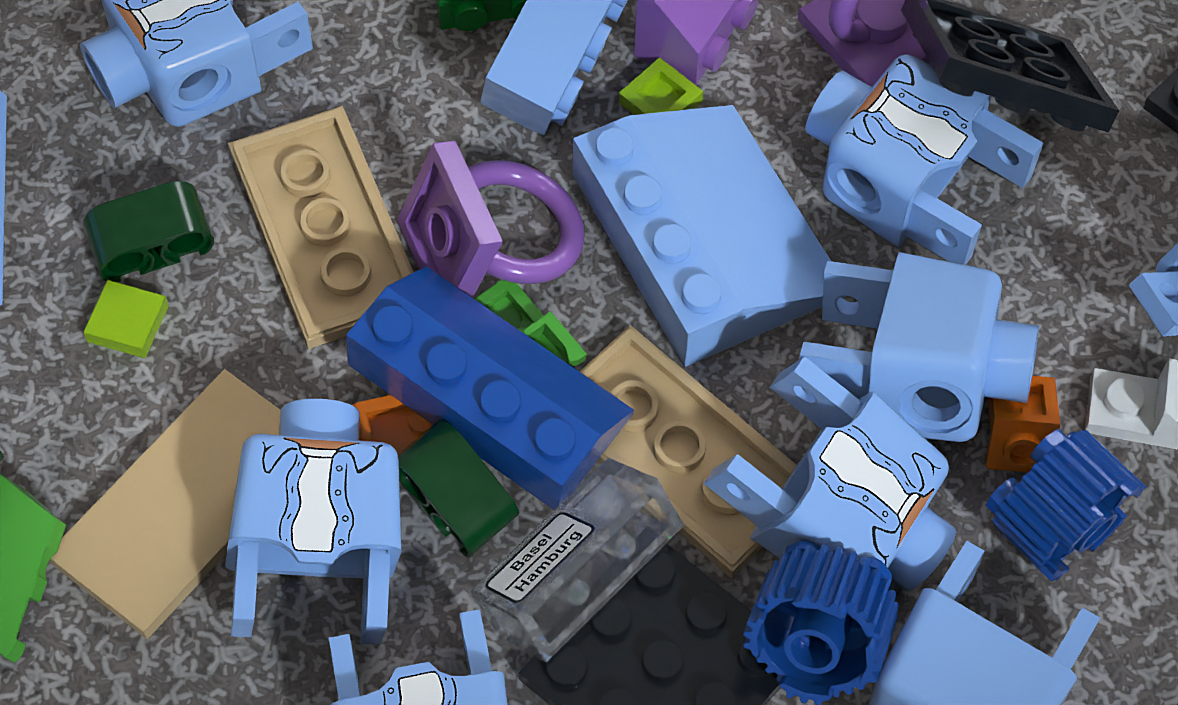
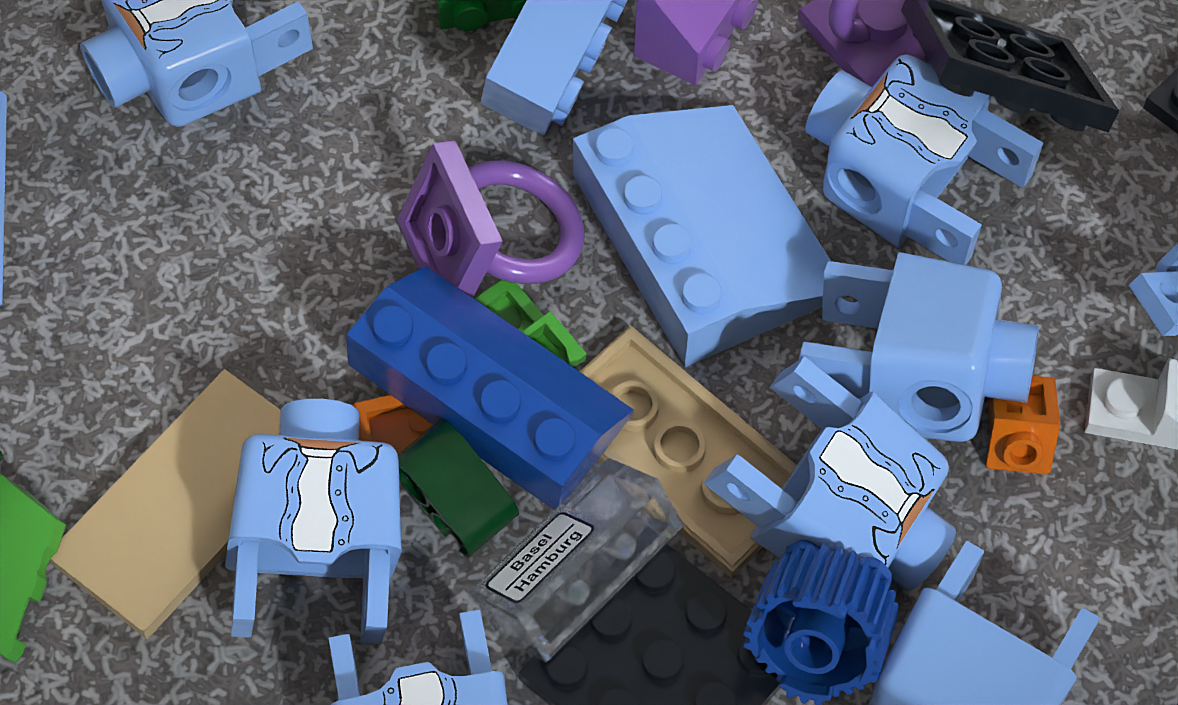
(126, 319): lime tile -> none
(147, 230): dark green beam -> none
(321, 221): tan tile -> none
(660, 90): lime tile -> none
(1064, 500): blue brick -> none

